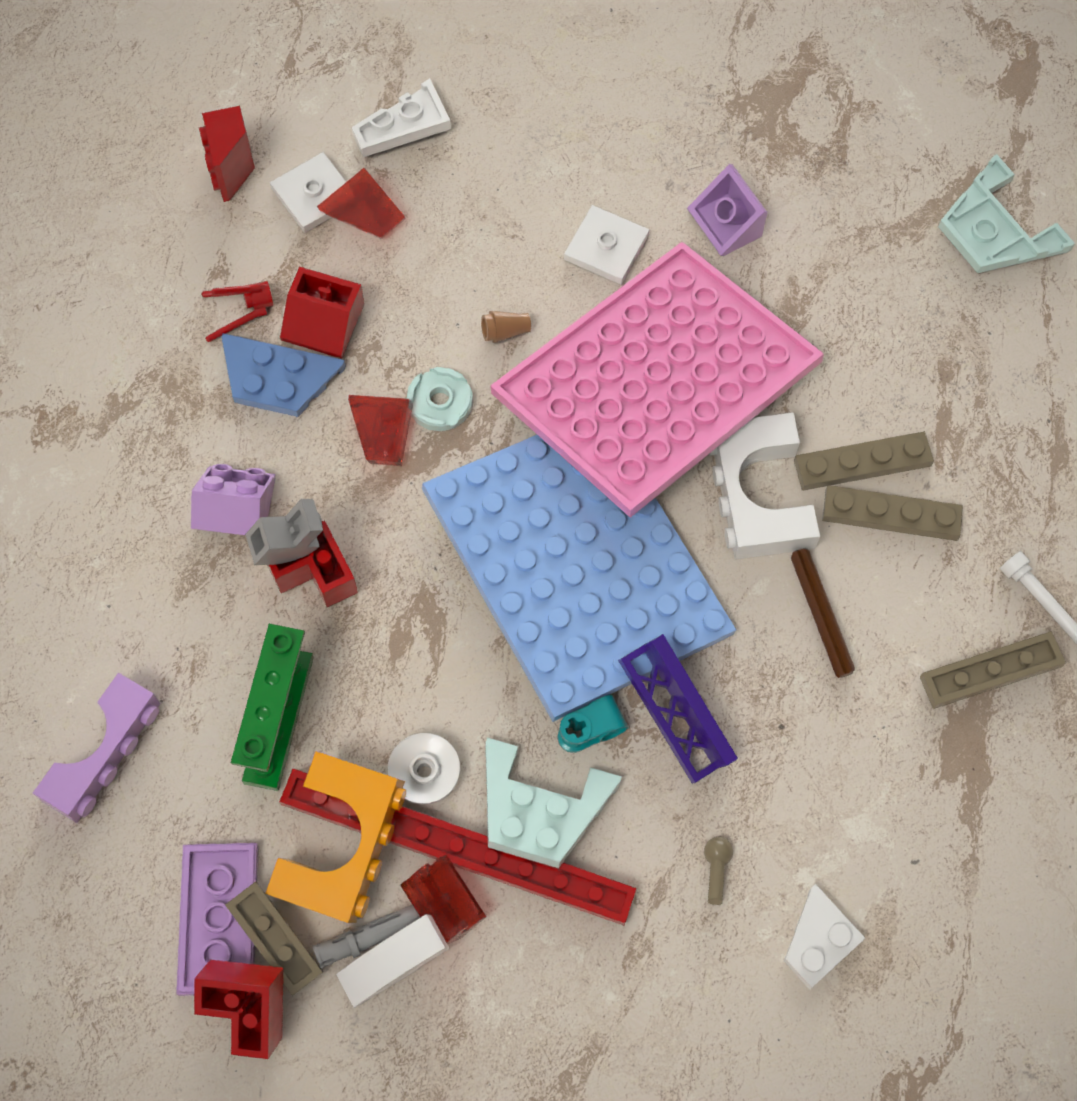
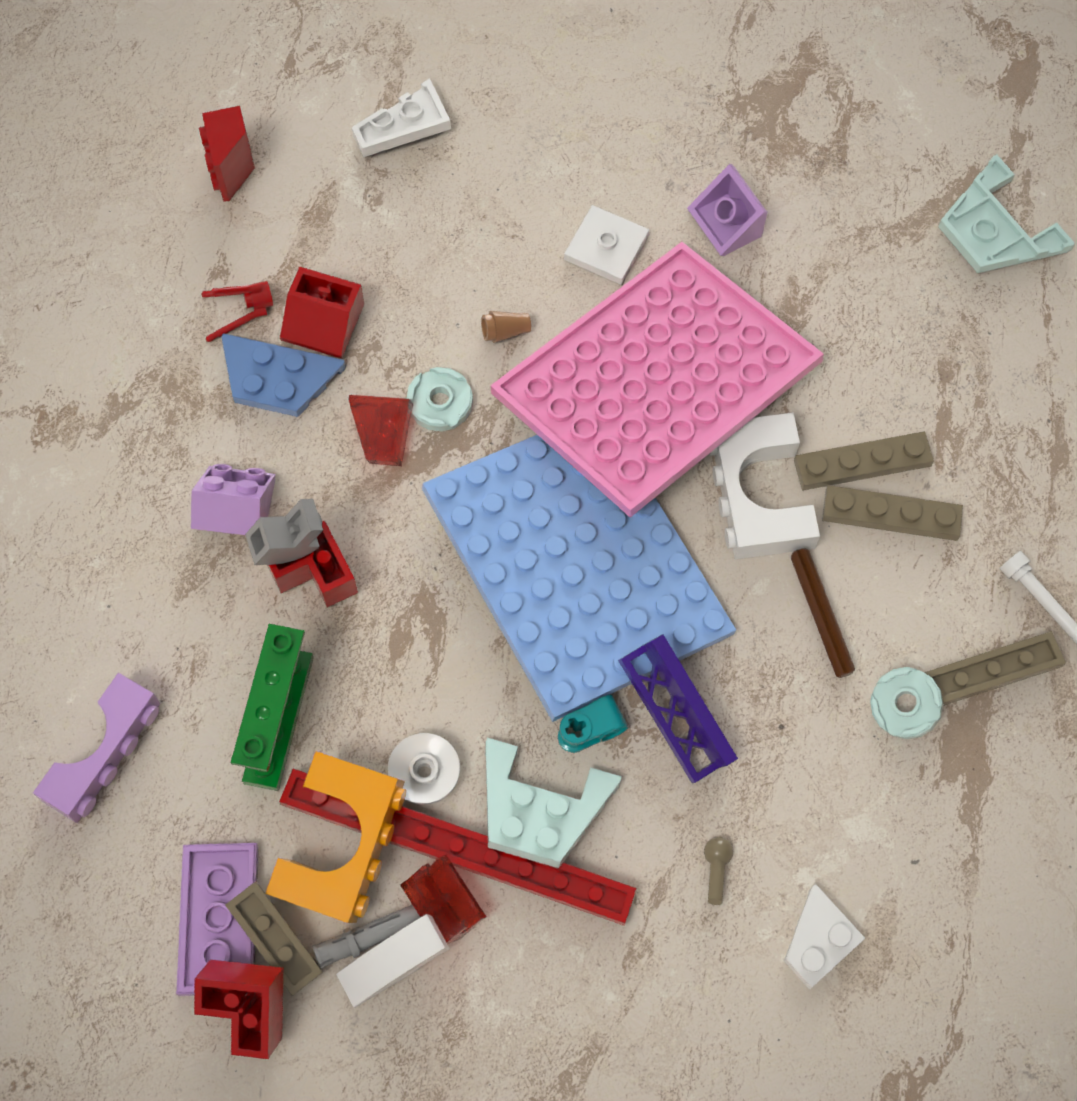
(306, 188): white plate -> none
(363, 206): clear red wing -> none
(906, 724): none -> light aqua tile

